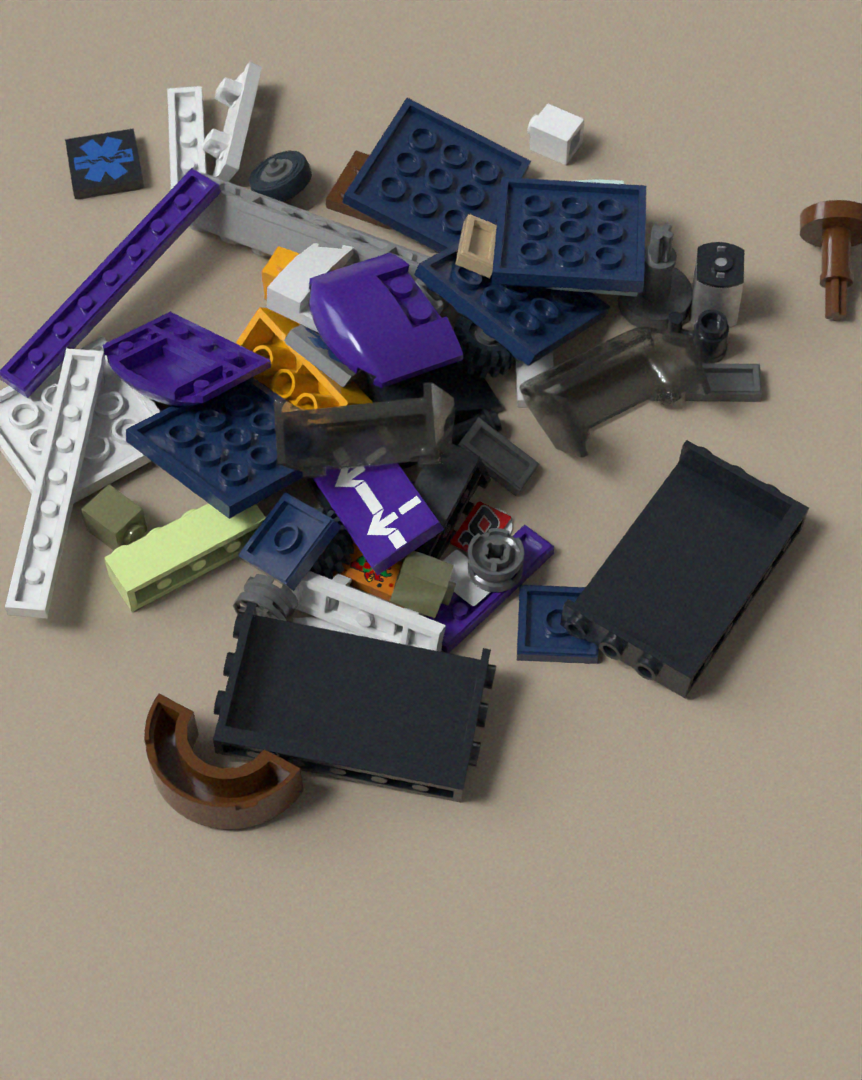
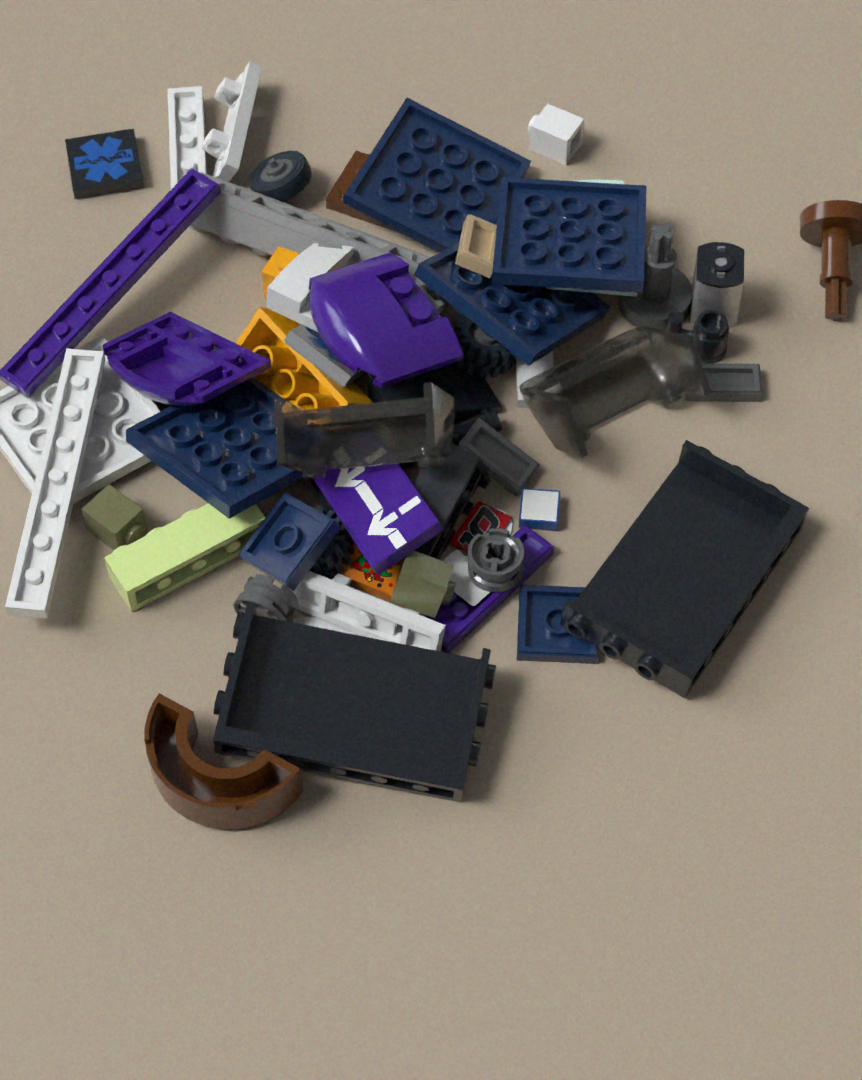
(539, 508): none -> white tile

